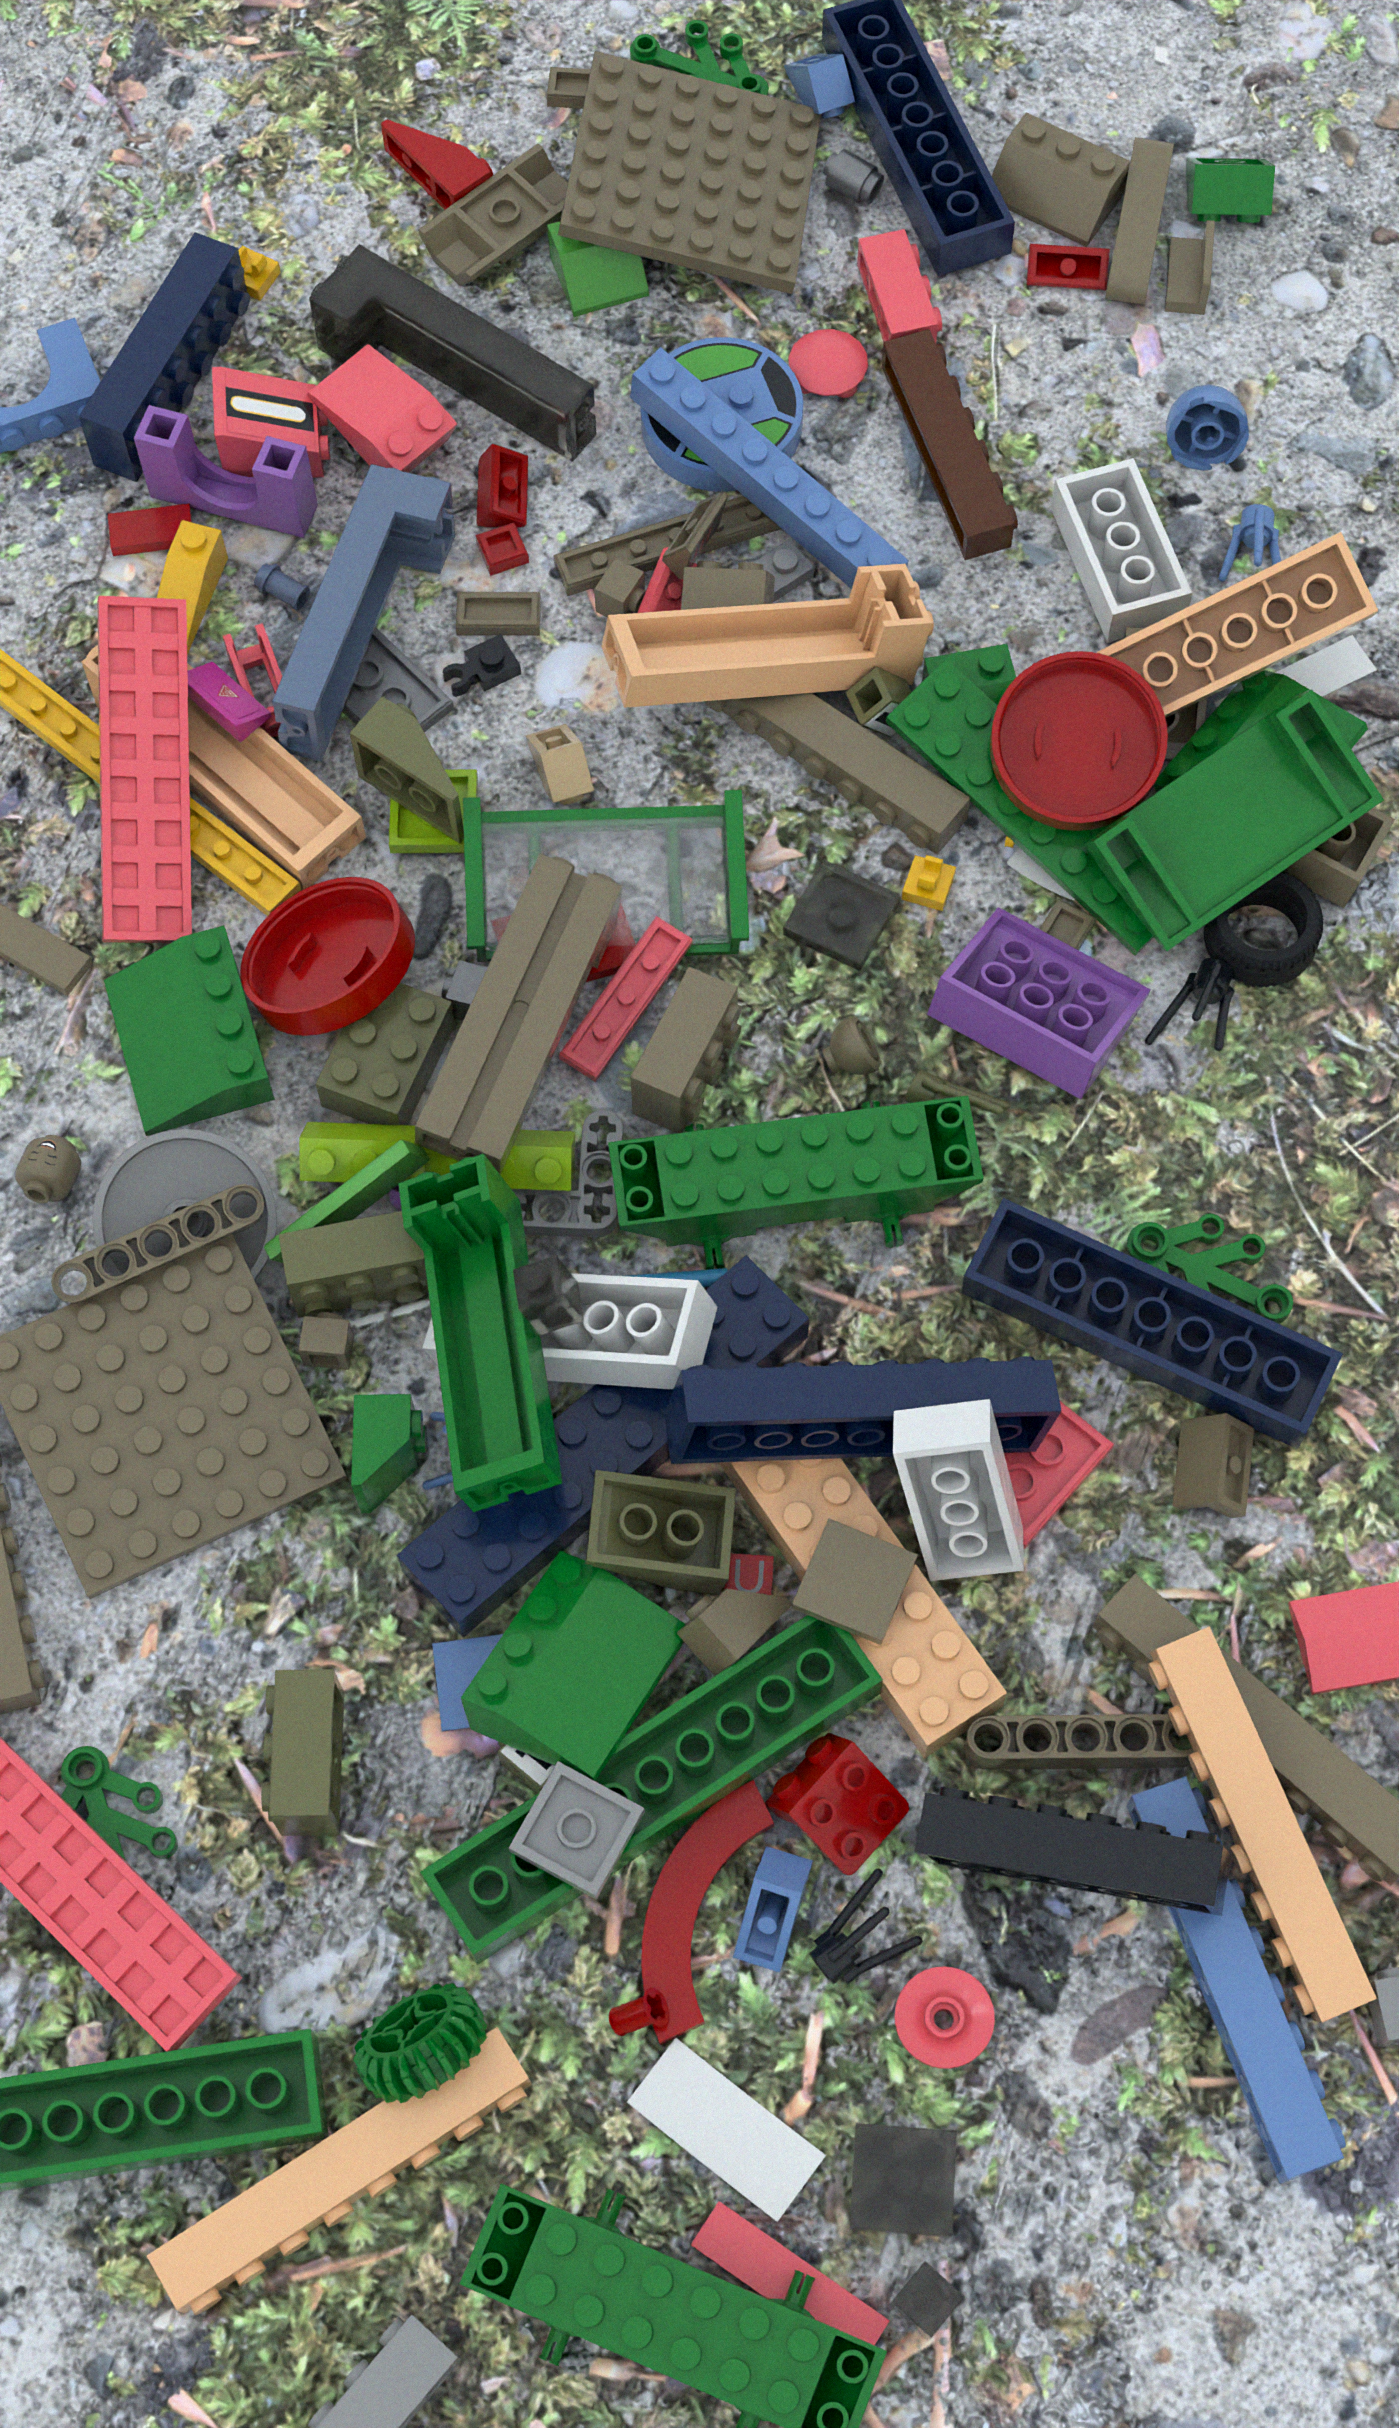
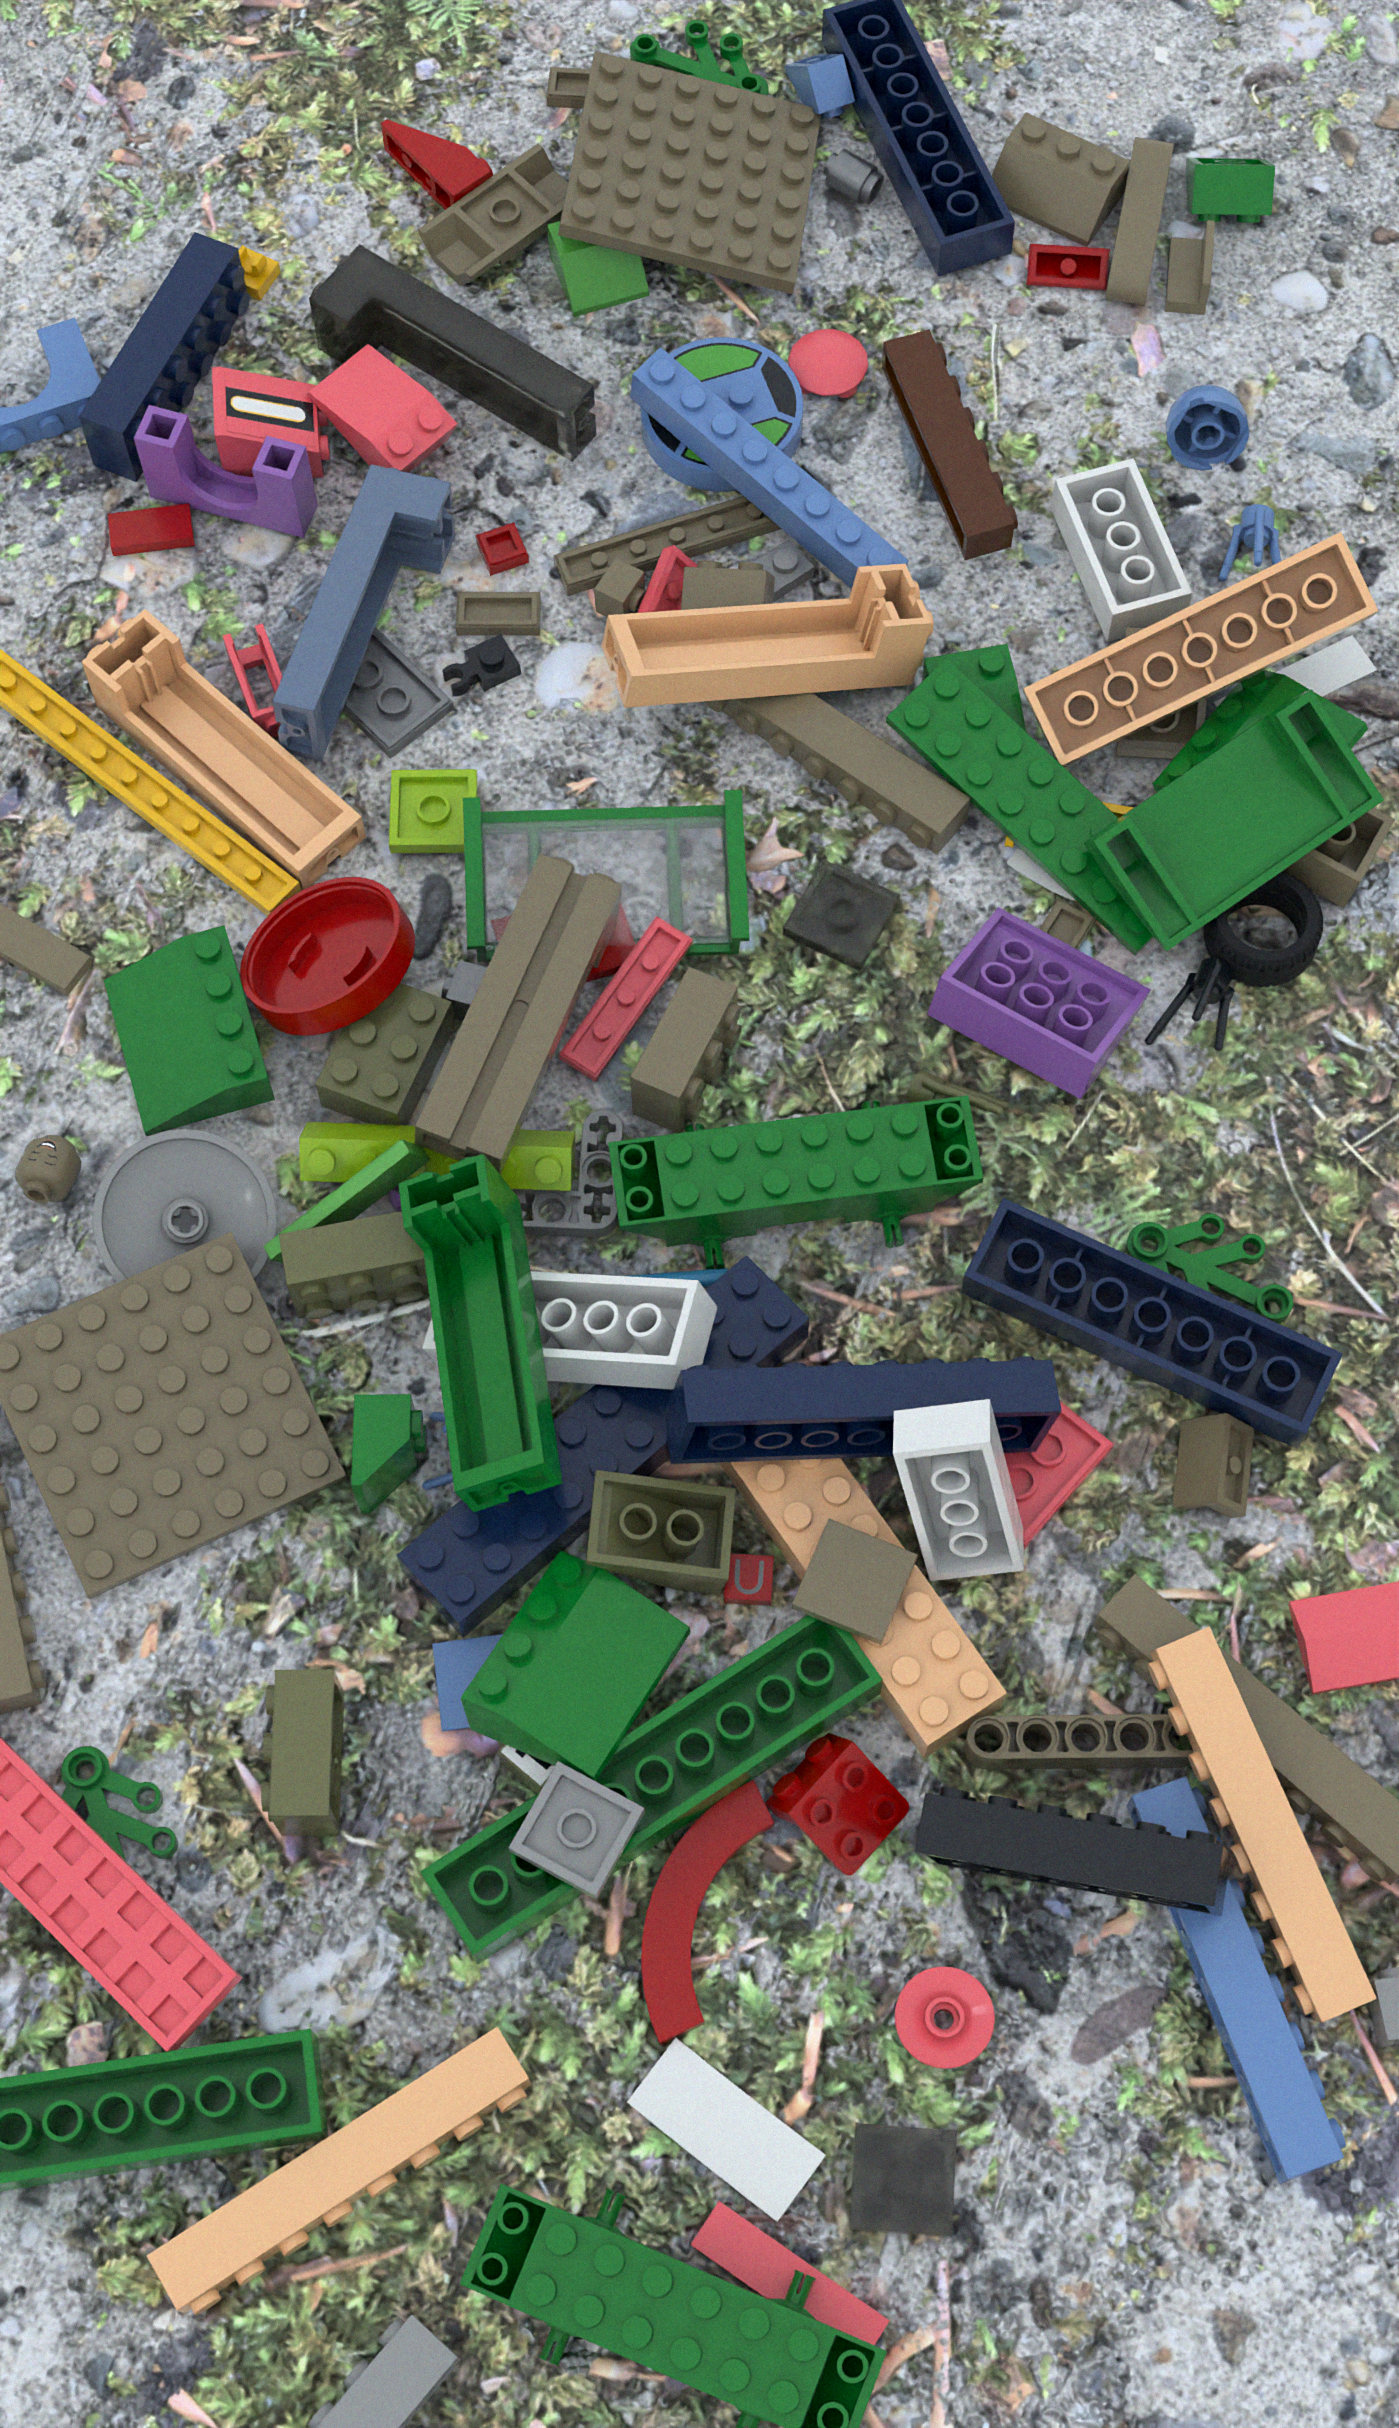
(144, 769): coral plate -> none
(175, 1227): dark tan beam -> none
(193, 571): yellow slope -> none
(225, 701): dark pink slope -> none
(280, 585): sand blue pin -> none
(326, 1341): dark tan plate -> none
(402, 764): olive slope -> none
(420, 2043): green gear -> none
(502, 487): red slope -> none
(548, 1295): clear smoke brick -> none
(560, 764): tan slope -> none
(640, 2013): red piece -> none
(695, 534): dark tan slope -> none
(729, 1625): dark tan slope -> none
(772, 1908): medium blue slope -> none
(837, 1955): black plant -> none
(852, 1048): dark tan brick -> none
(876, 698): olive brick -> none
(896, 287): coral brick -> none
(926, 2301): clear smoke brick -> none
(929, 882): yellow tile -> none
(1078, 740): red brick -> none

